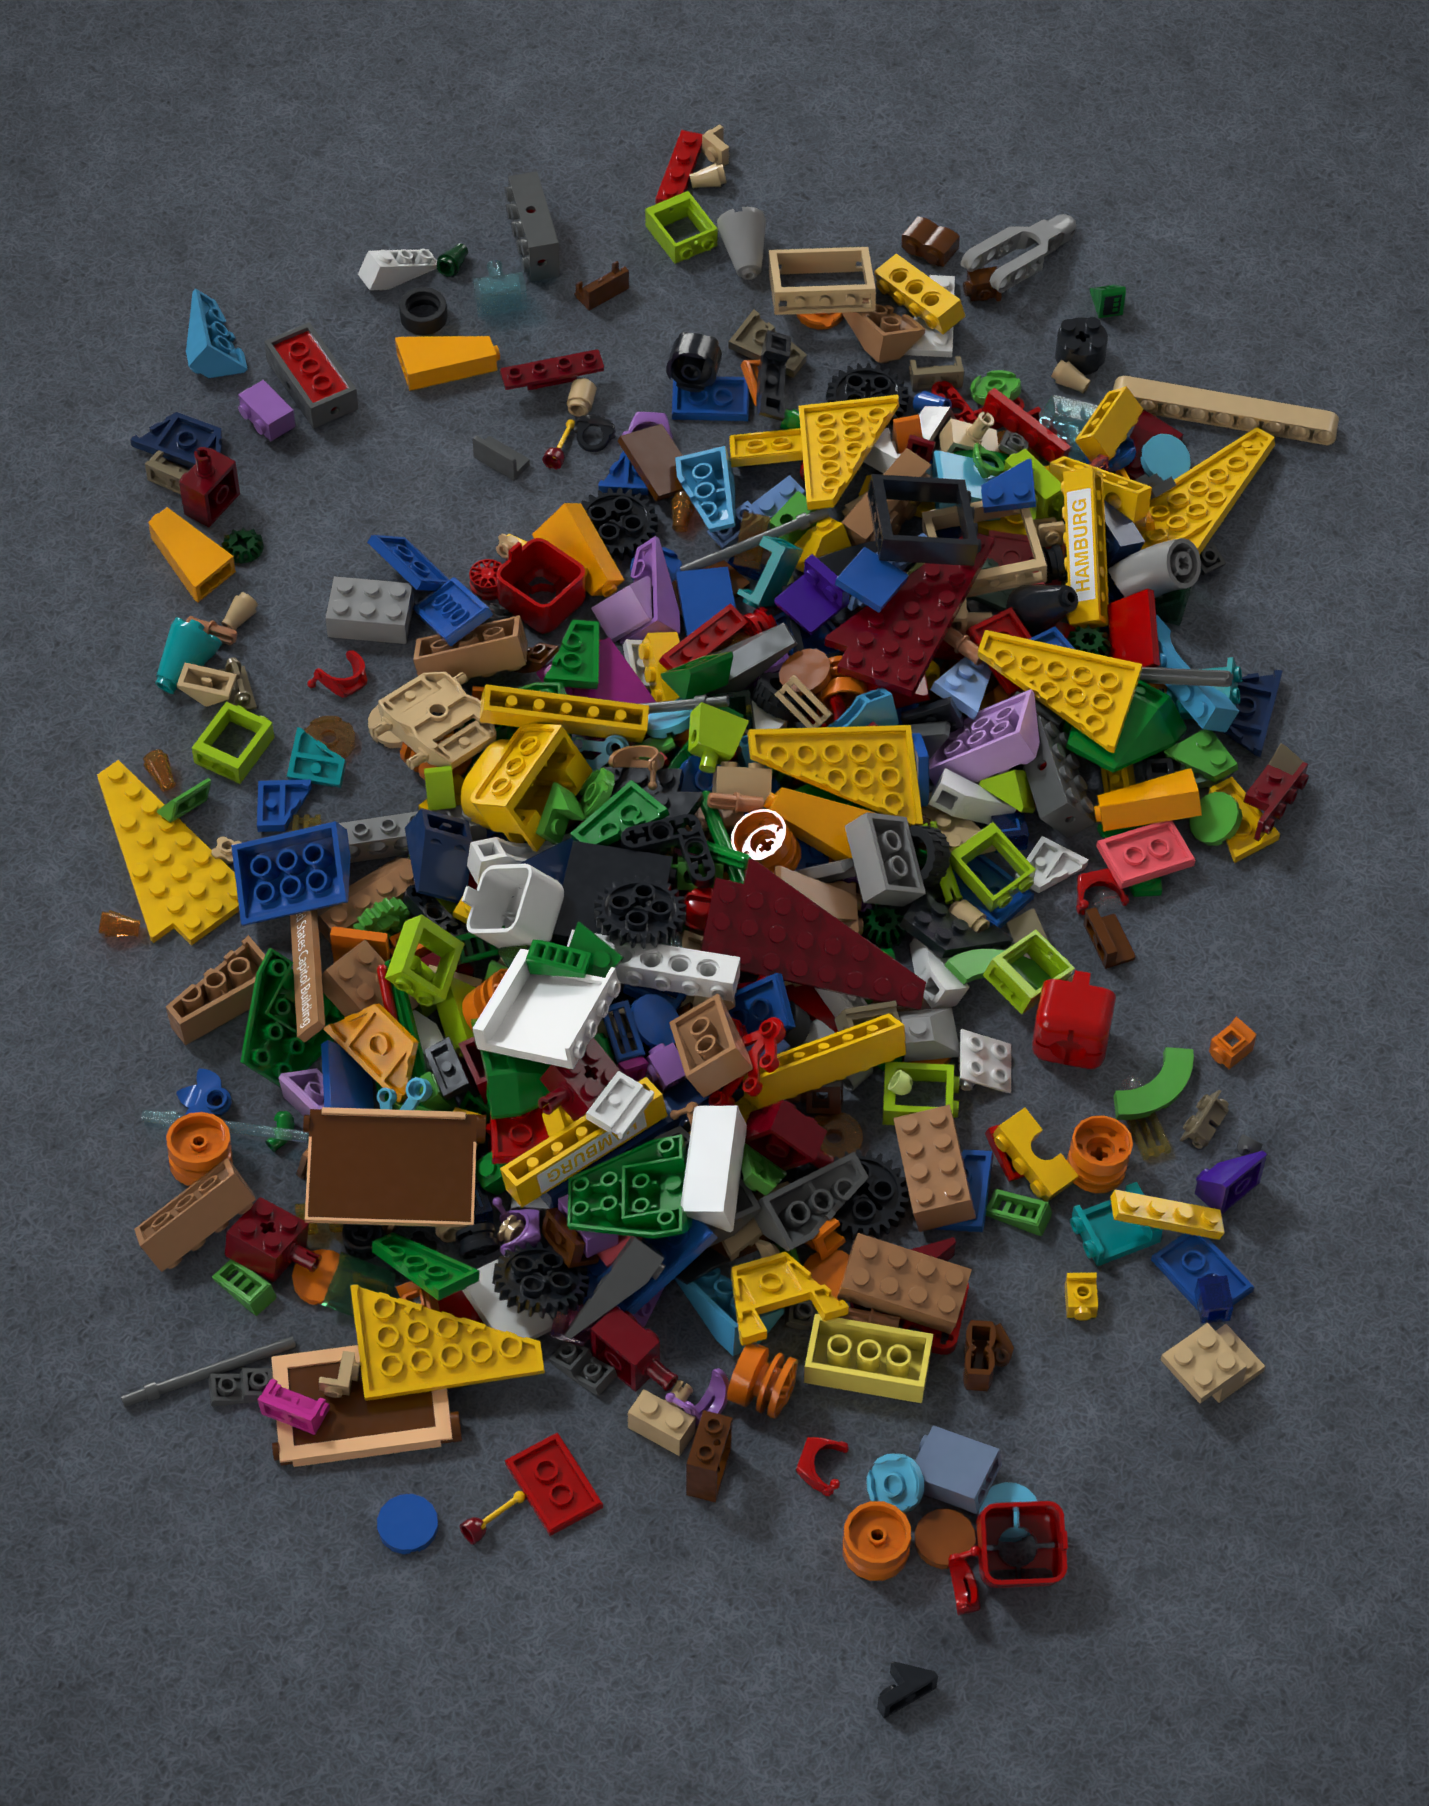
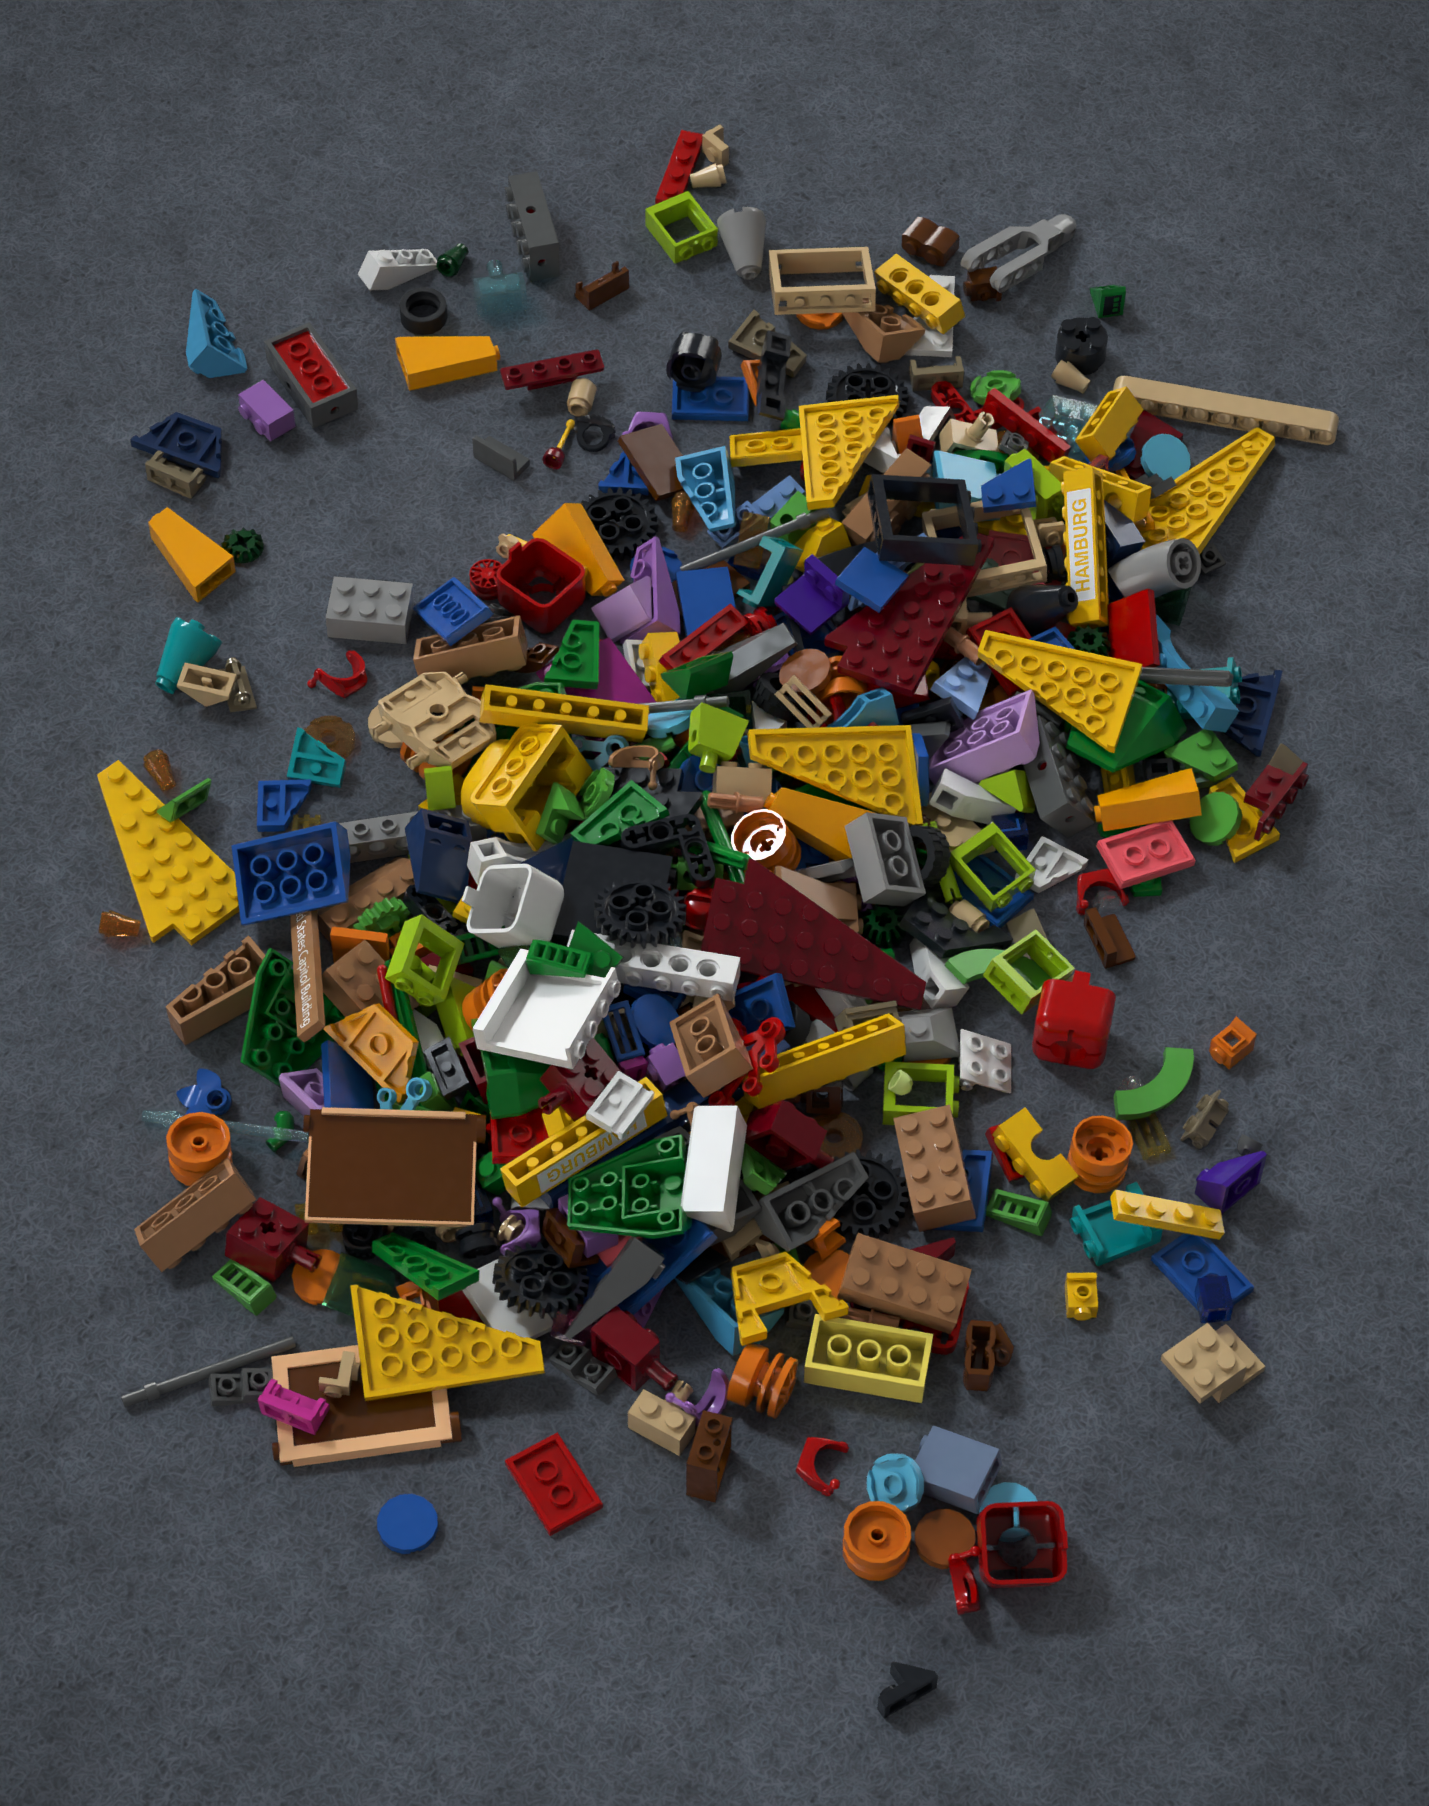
(209, 486): dark red brick -> none
(221, 850): tan plate -> none
(223, 763): lime window -> none
(225, 634): nougat axle -> none
(240, 610): tan cone -> none
(408, 562): blue tile -> none
(475, 1528): hinge -> none
(929, 399): blue cone -> none
(983, 468): bright green piece -> none

